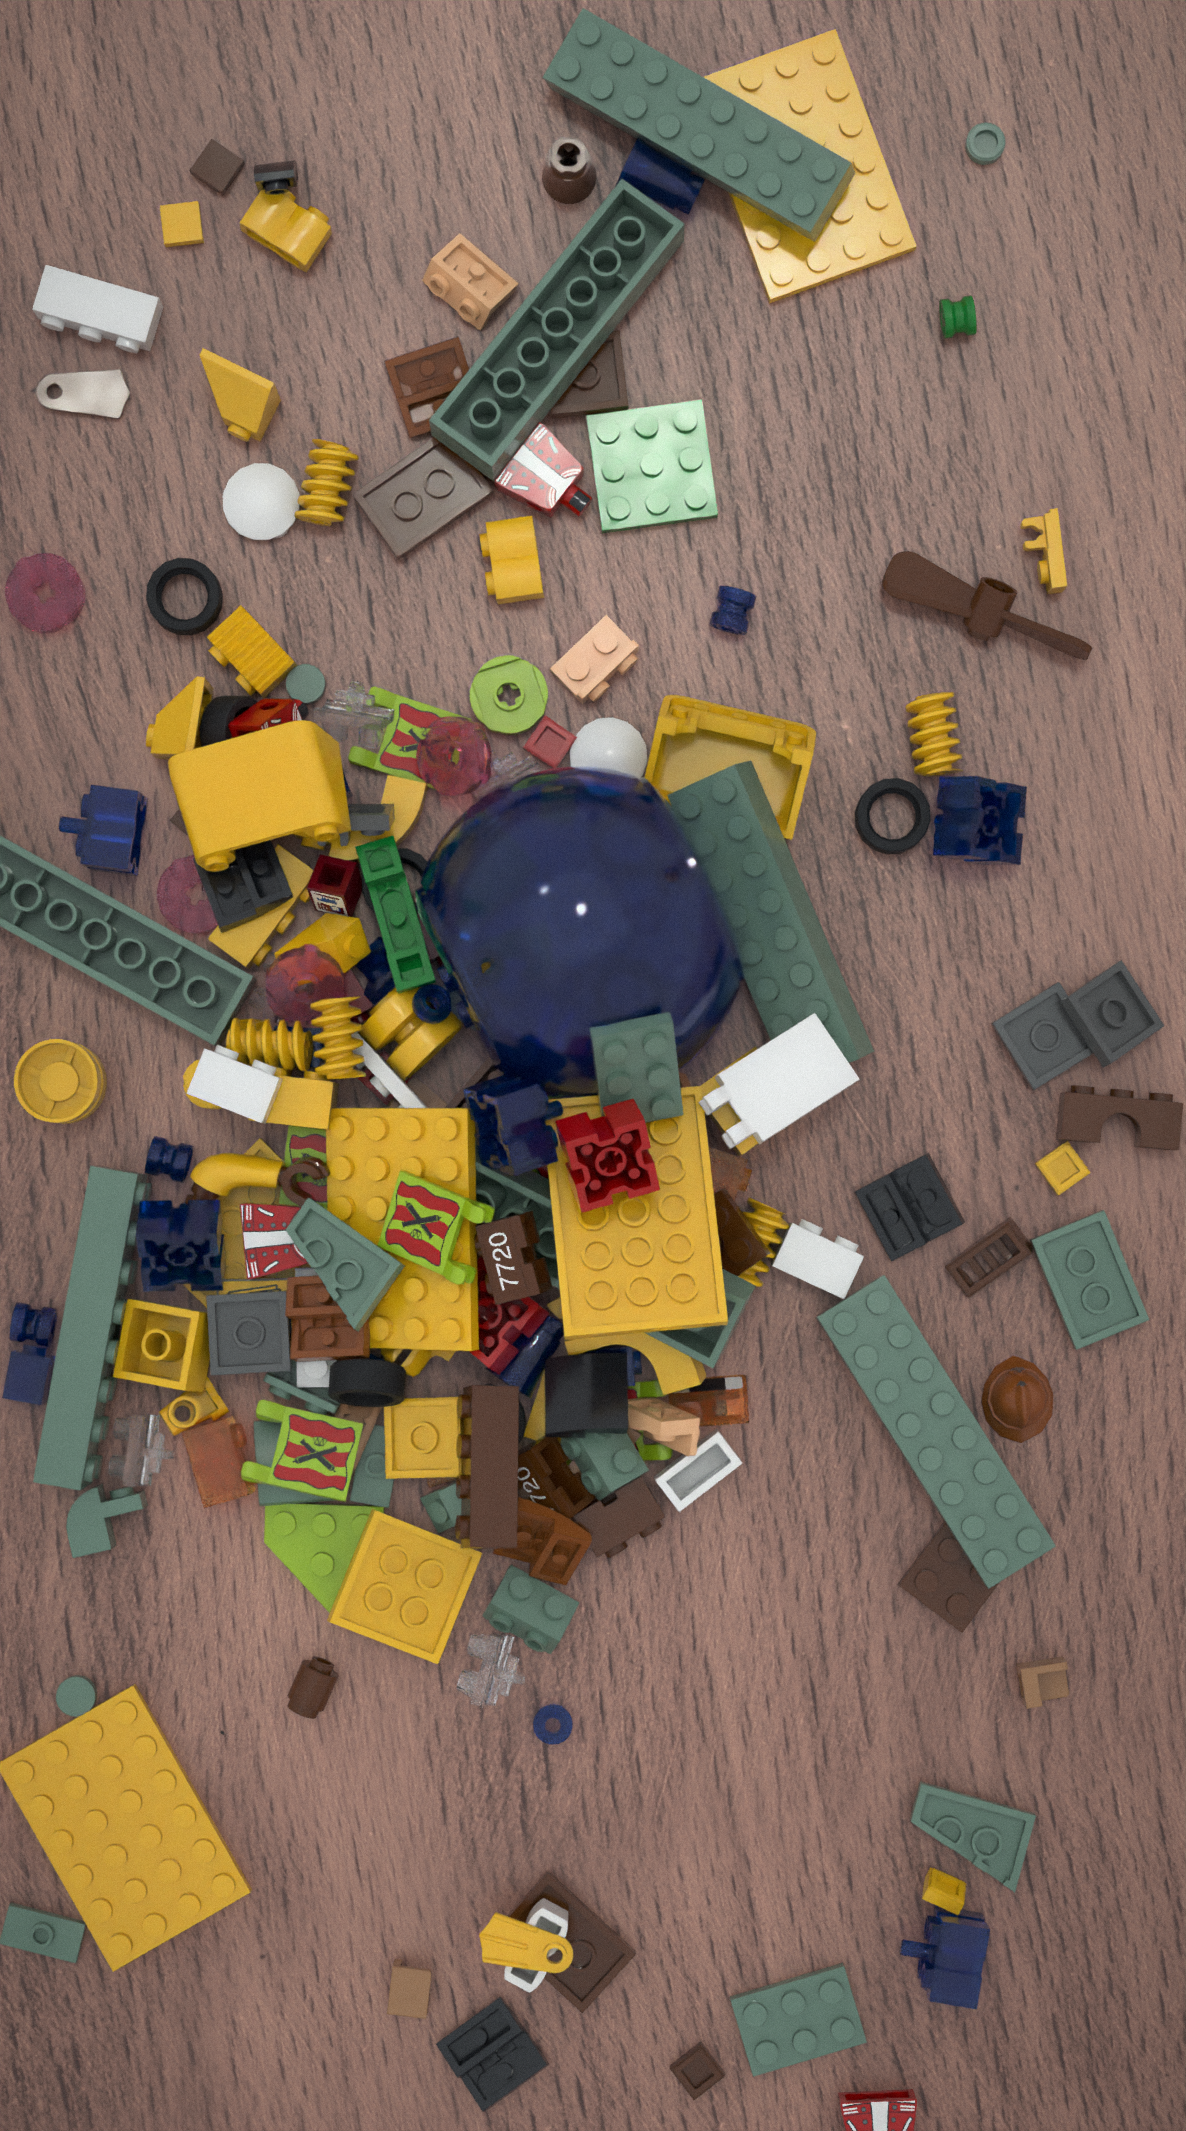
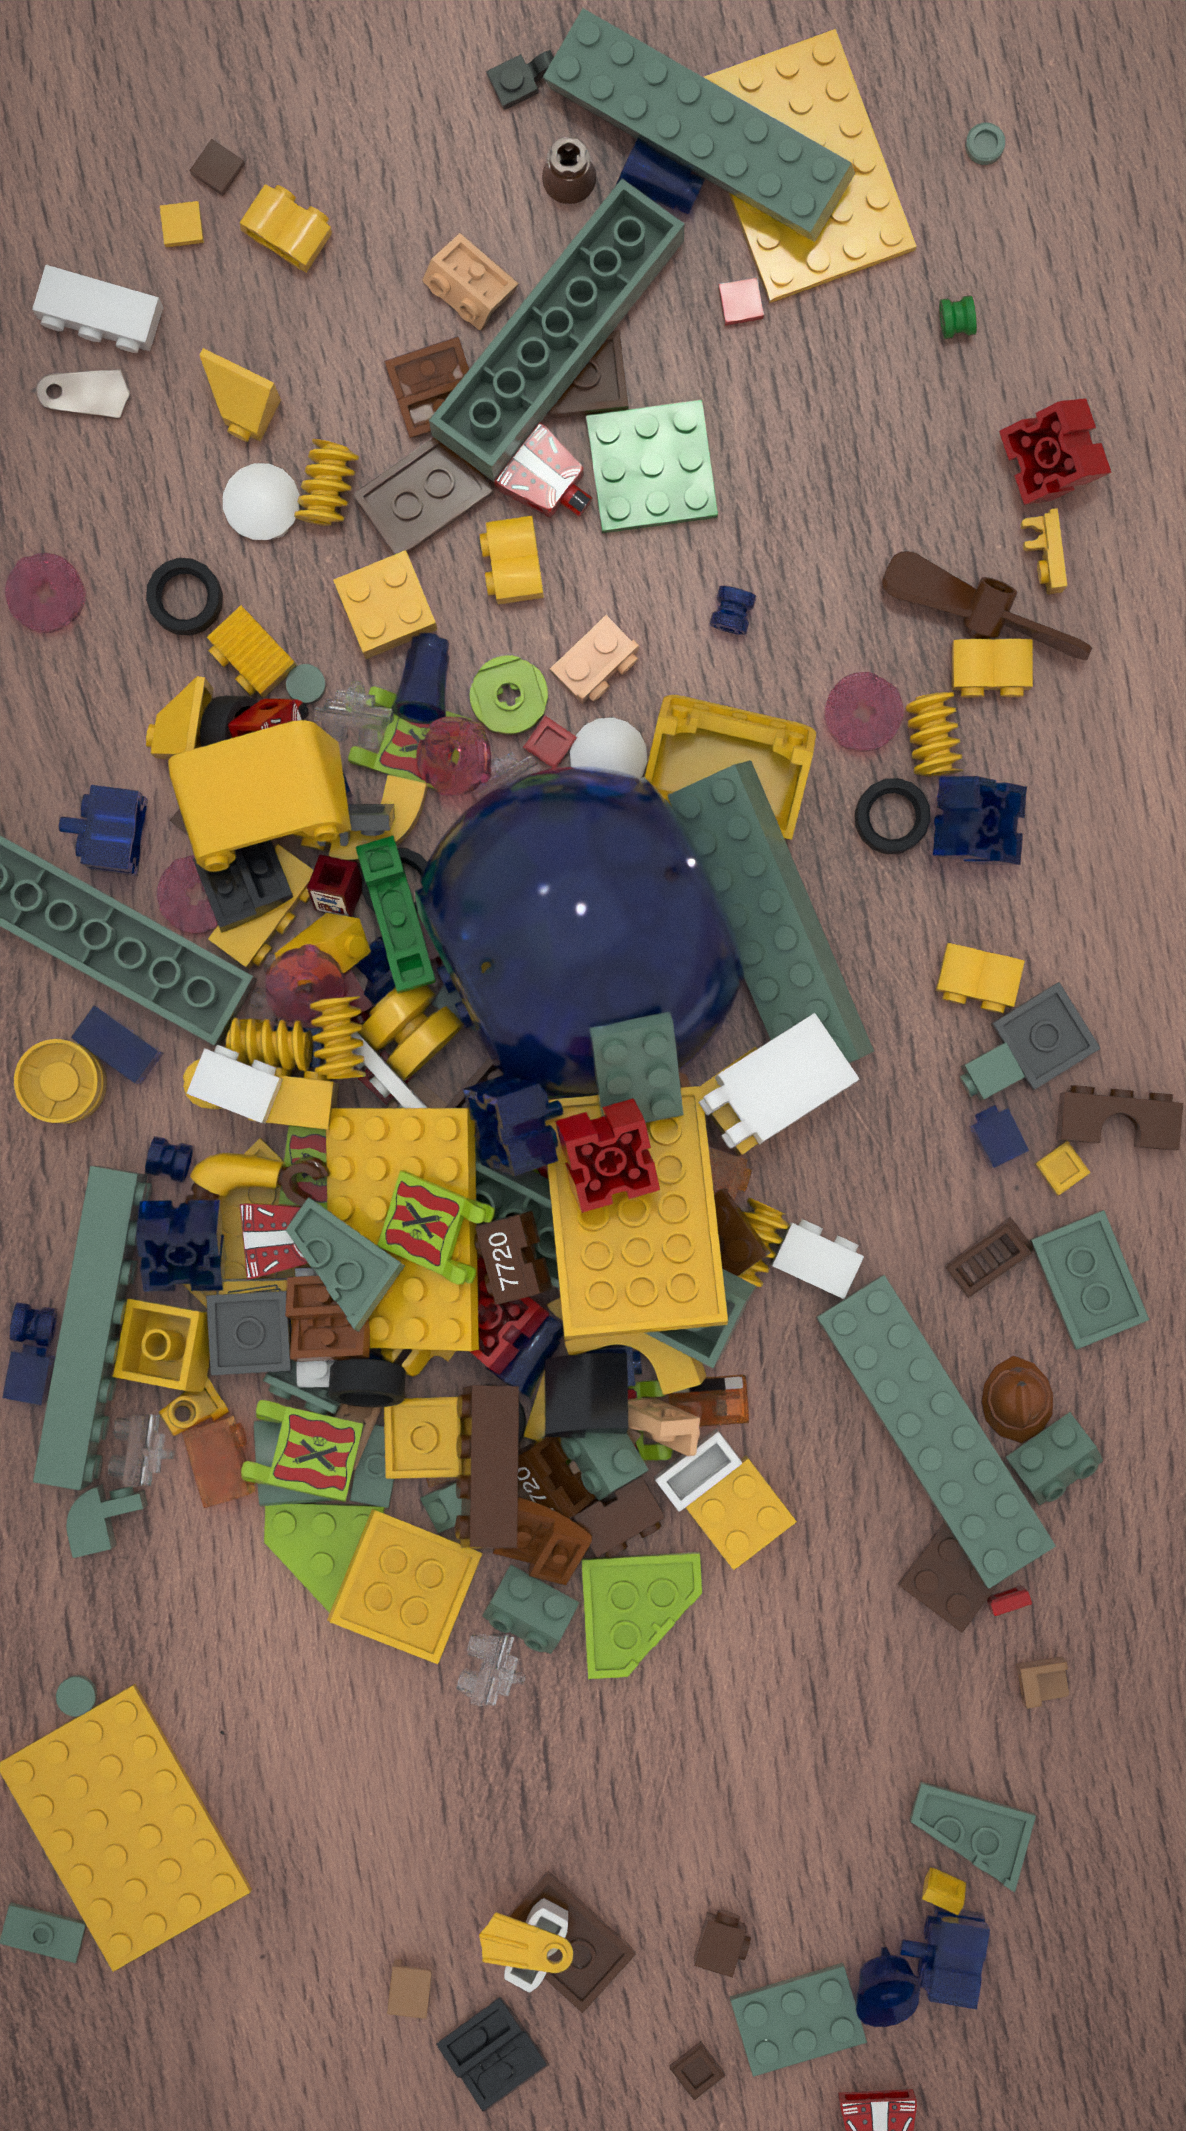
(117, 1045): none -> clear blue brick
(276, 177): black slope -> none
(312, 1687): reddish brown brick -> none
(385, 604): none -> yellow brick
(423, 680): none -> clear blue plant
(439, 997): clear blue plate -> none
(516, 80): none -> pearl dark grey plate
(552, 1711): clear blue plate -> none
(633, 1606): none -> lime plate
(721, 1943): none -> reddish brown brick
(740, 301): none -> tile
(741, 1514): none -> yellow brick
(876, 693): none -> clear pink plate
(887, 1990): none -> clear blue piece
(909, 1207): black slope -> none
(980, 977): none -> yellow brick
(991, 1072): none -> sand green brick
(992, 666): none -> yellow brick
(997, 1136): none -> clear blue brick
(1009, 1600): none -> red tile
(1055, 451): none -> red brick
(1055, 1459): none -> sand green bracket
(1112, 1013): dark grey plate -> none

